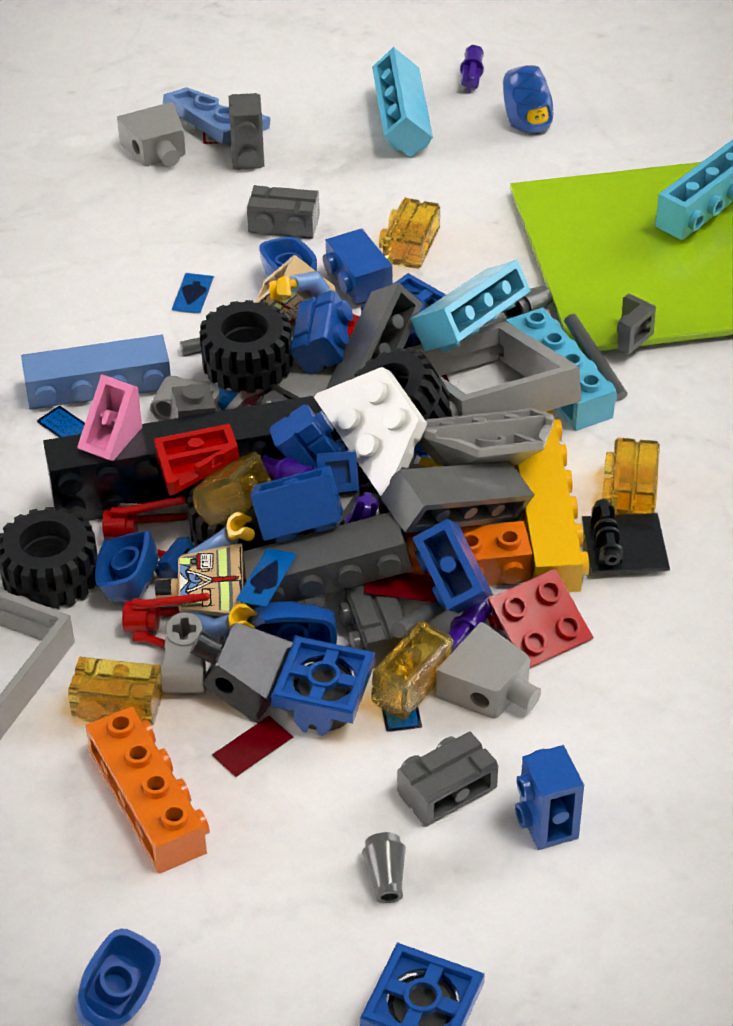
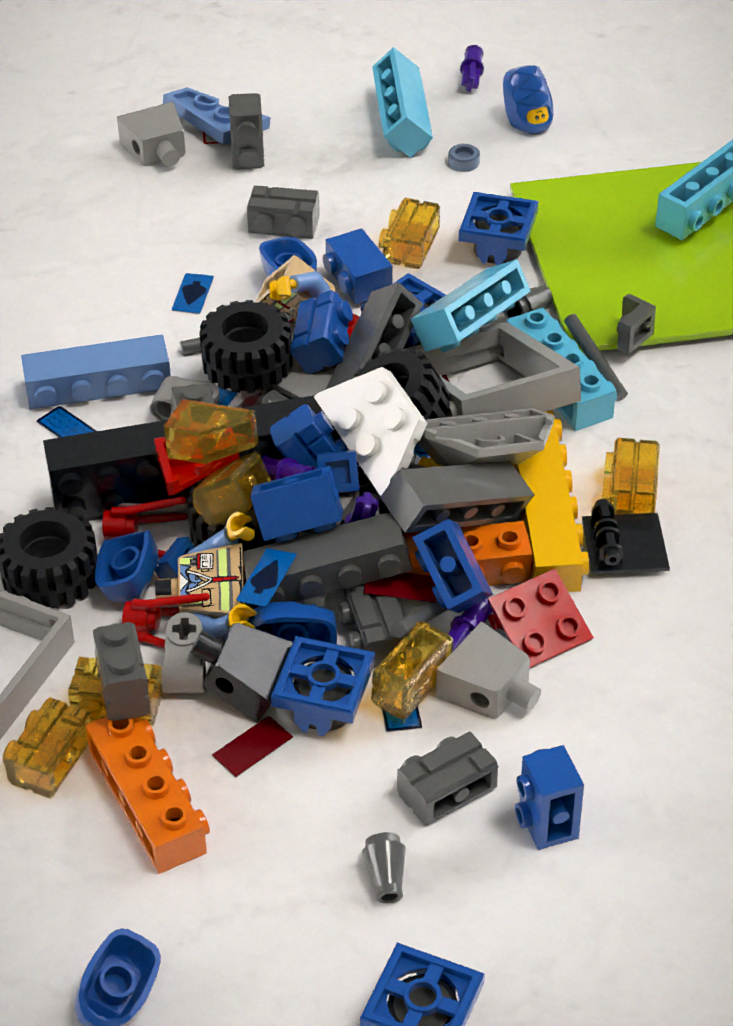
(47, 747): none -> clear yellow brick
(111, 418): bright pink slope -> none
(121, 671): none -> dark grey brick
(209, 431): none -> clear yellow slope
(464, 157): none -> sand blue tile
(500, 226): none -> blue piece

